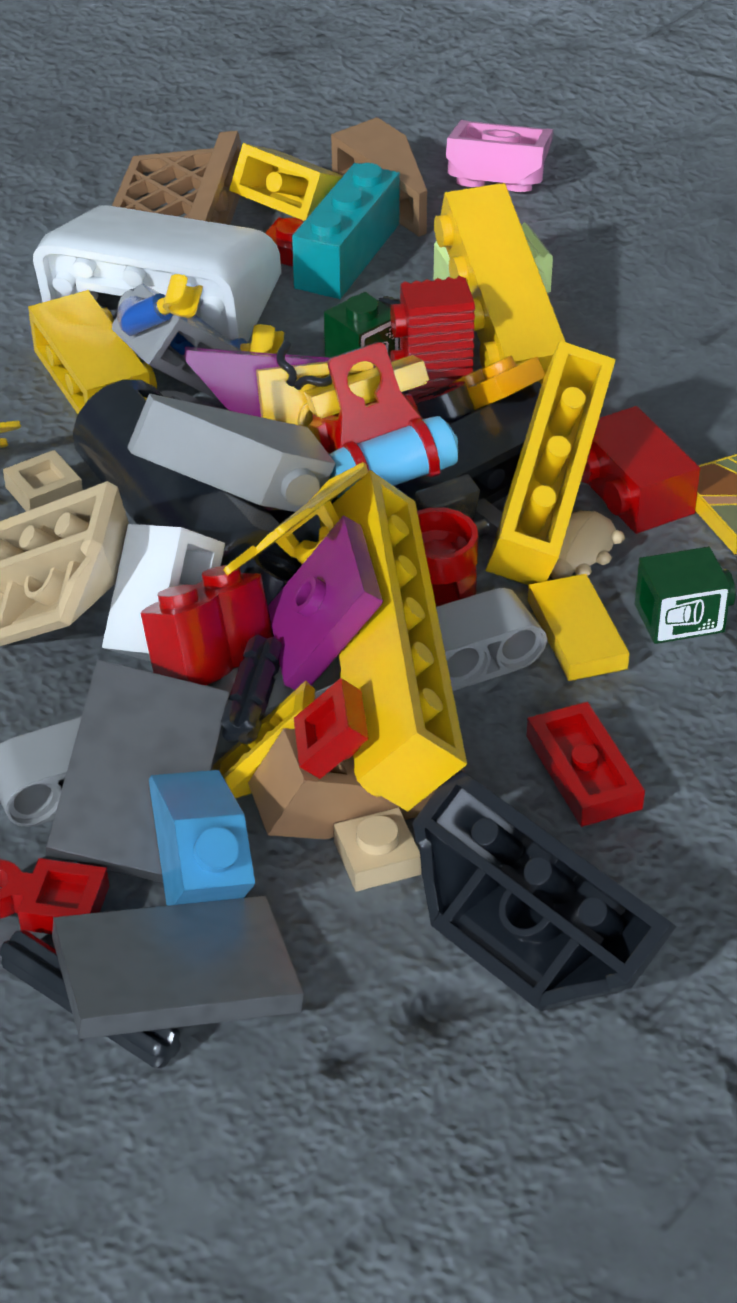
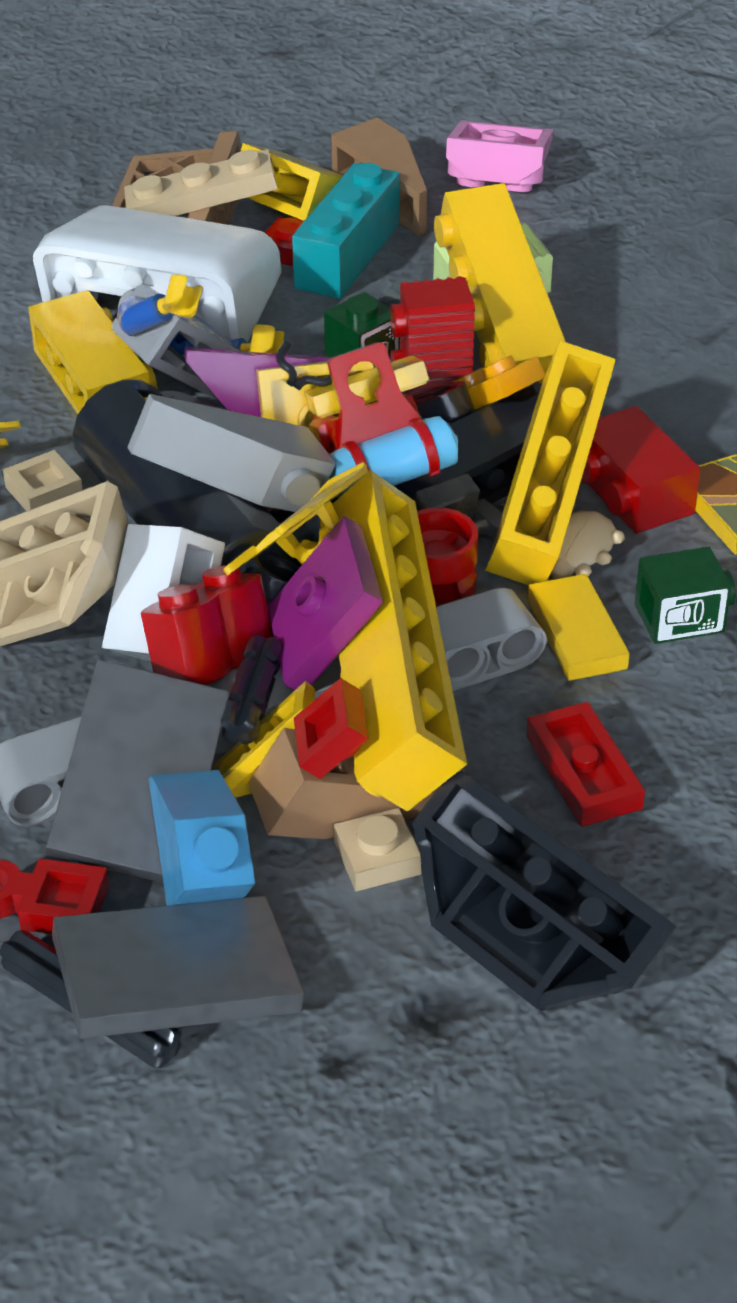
(204, 185): none -> tan plate

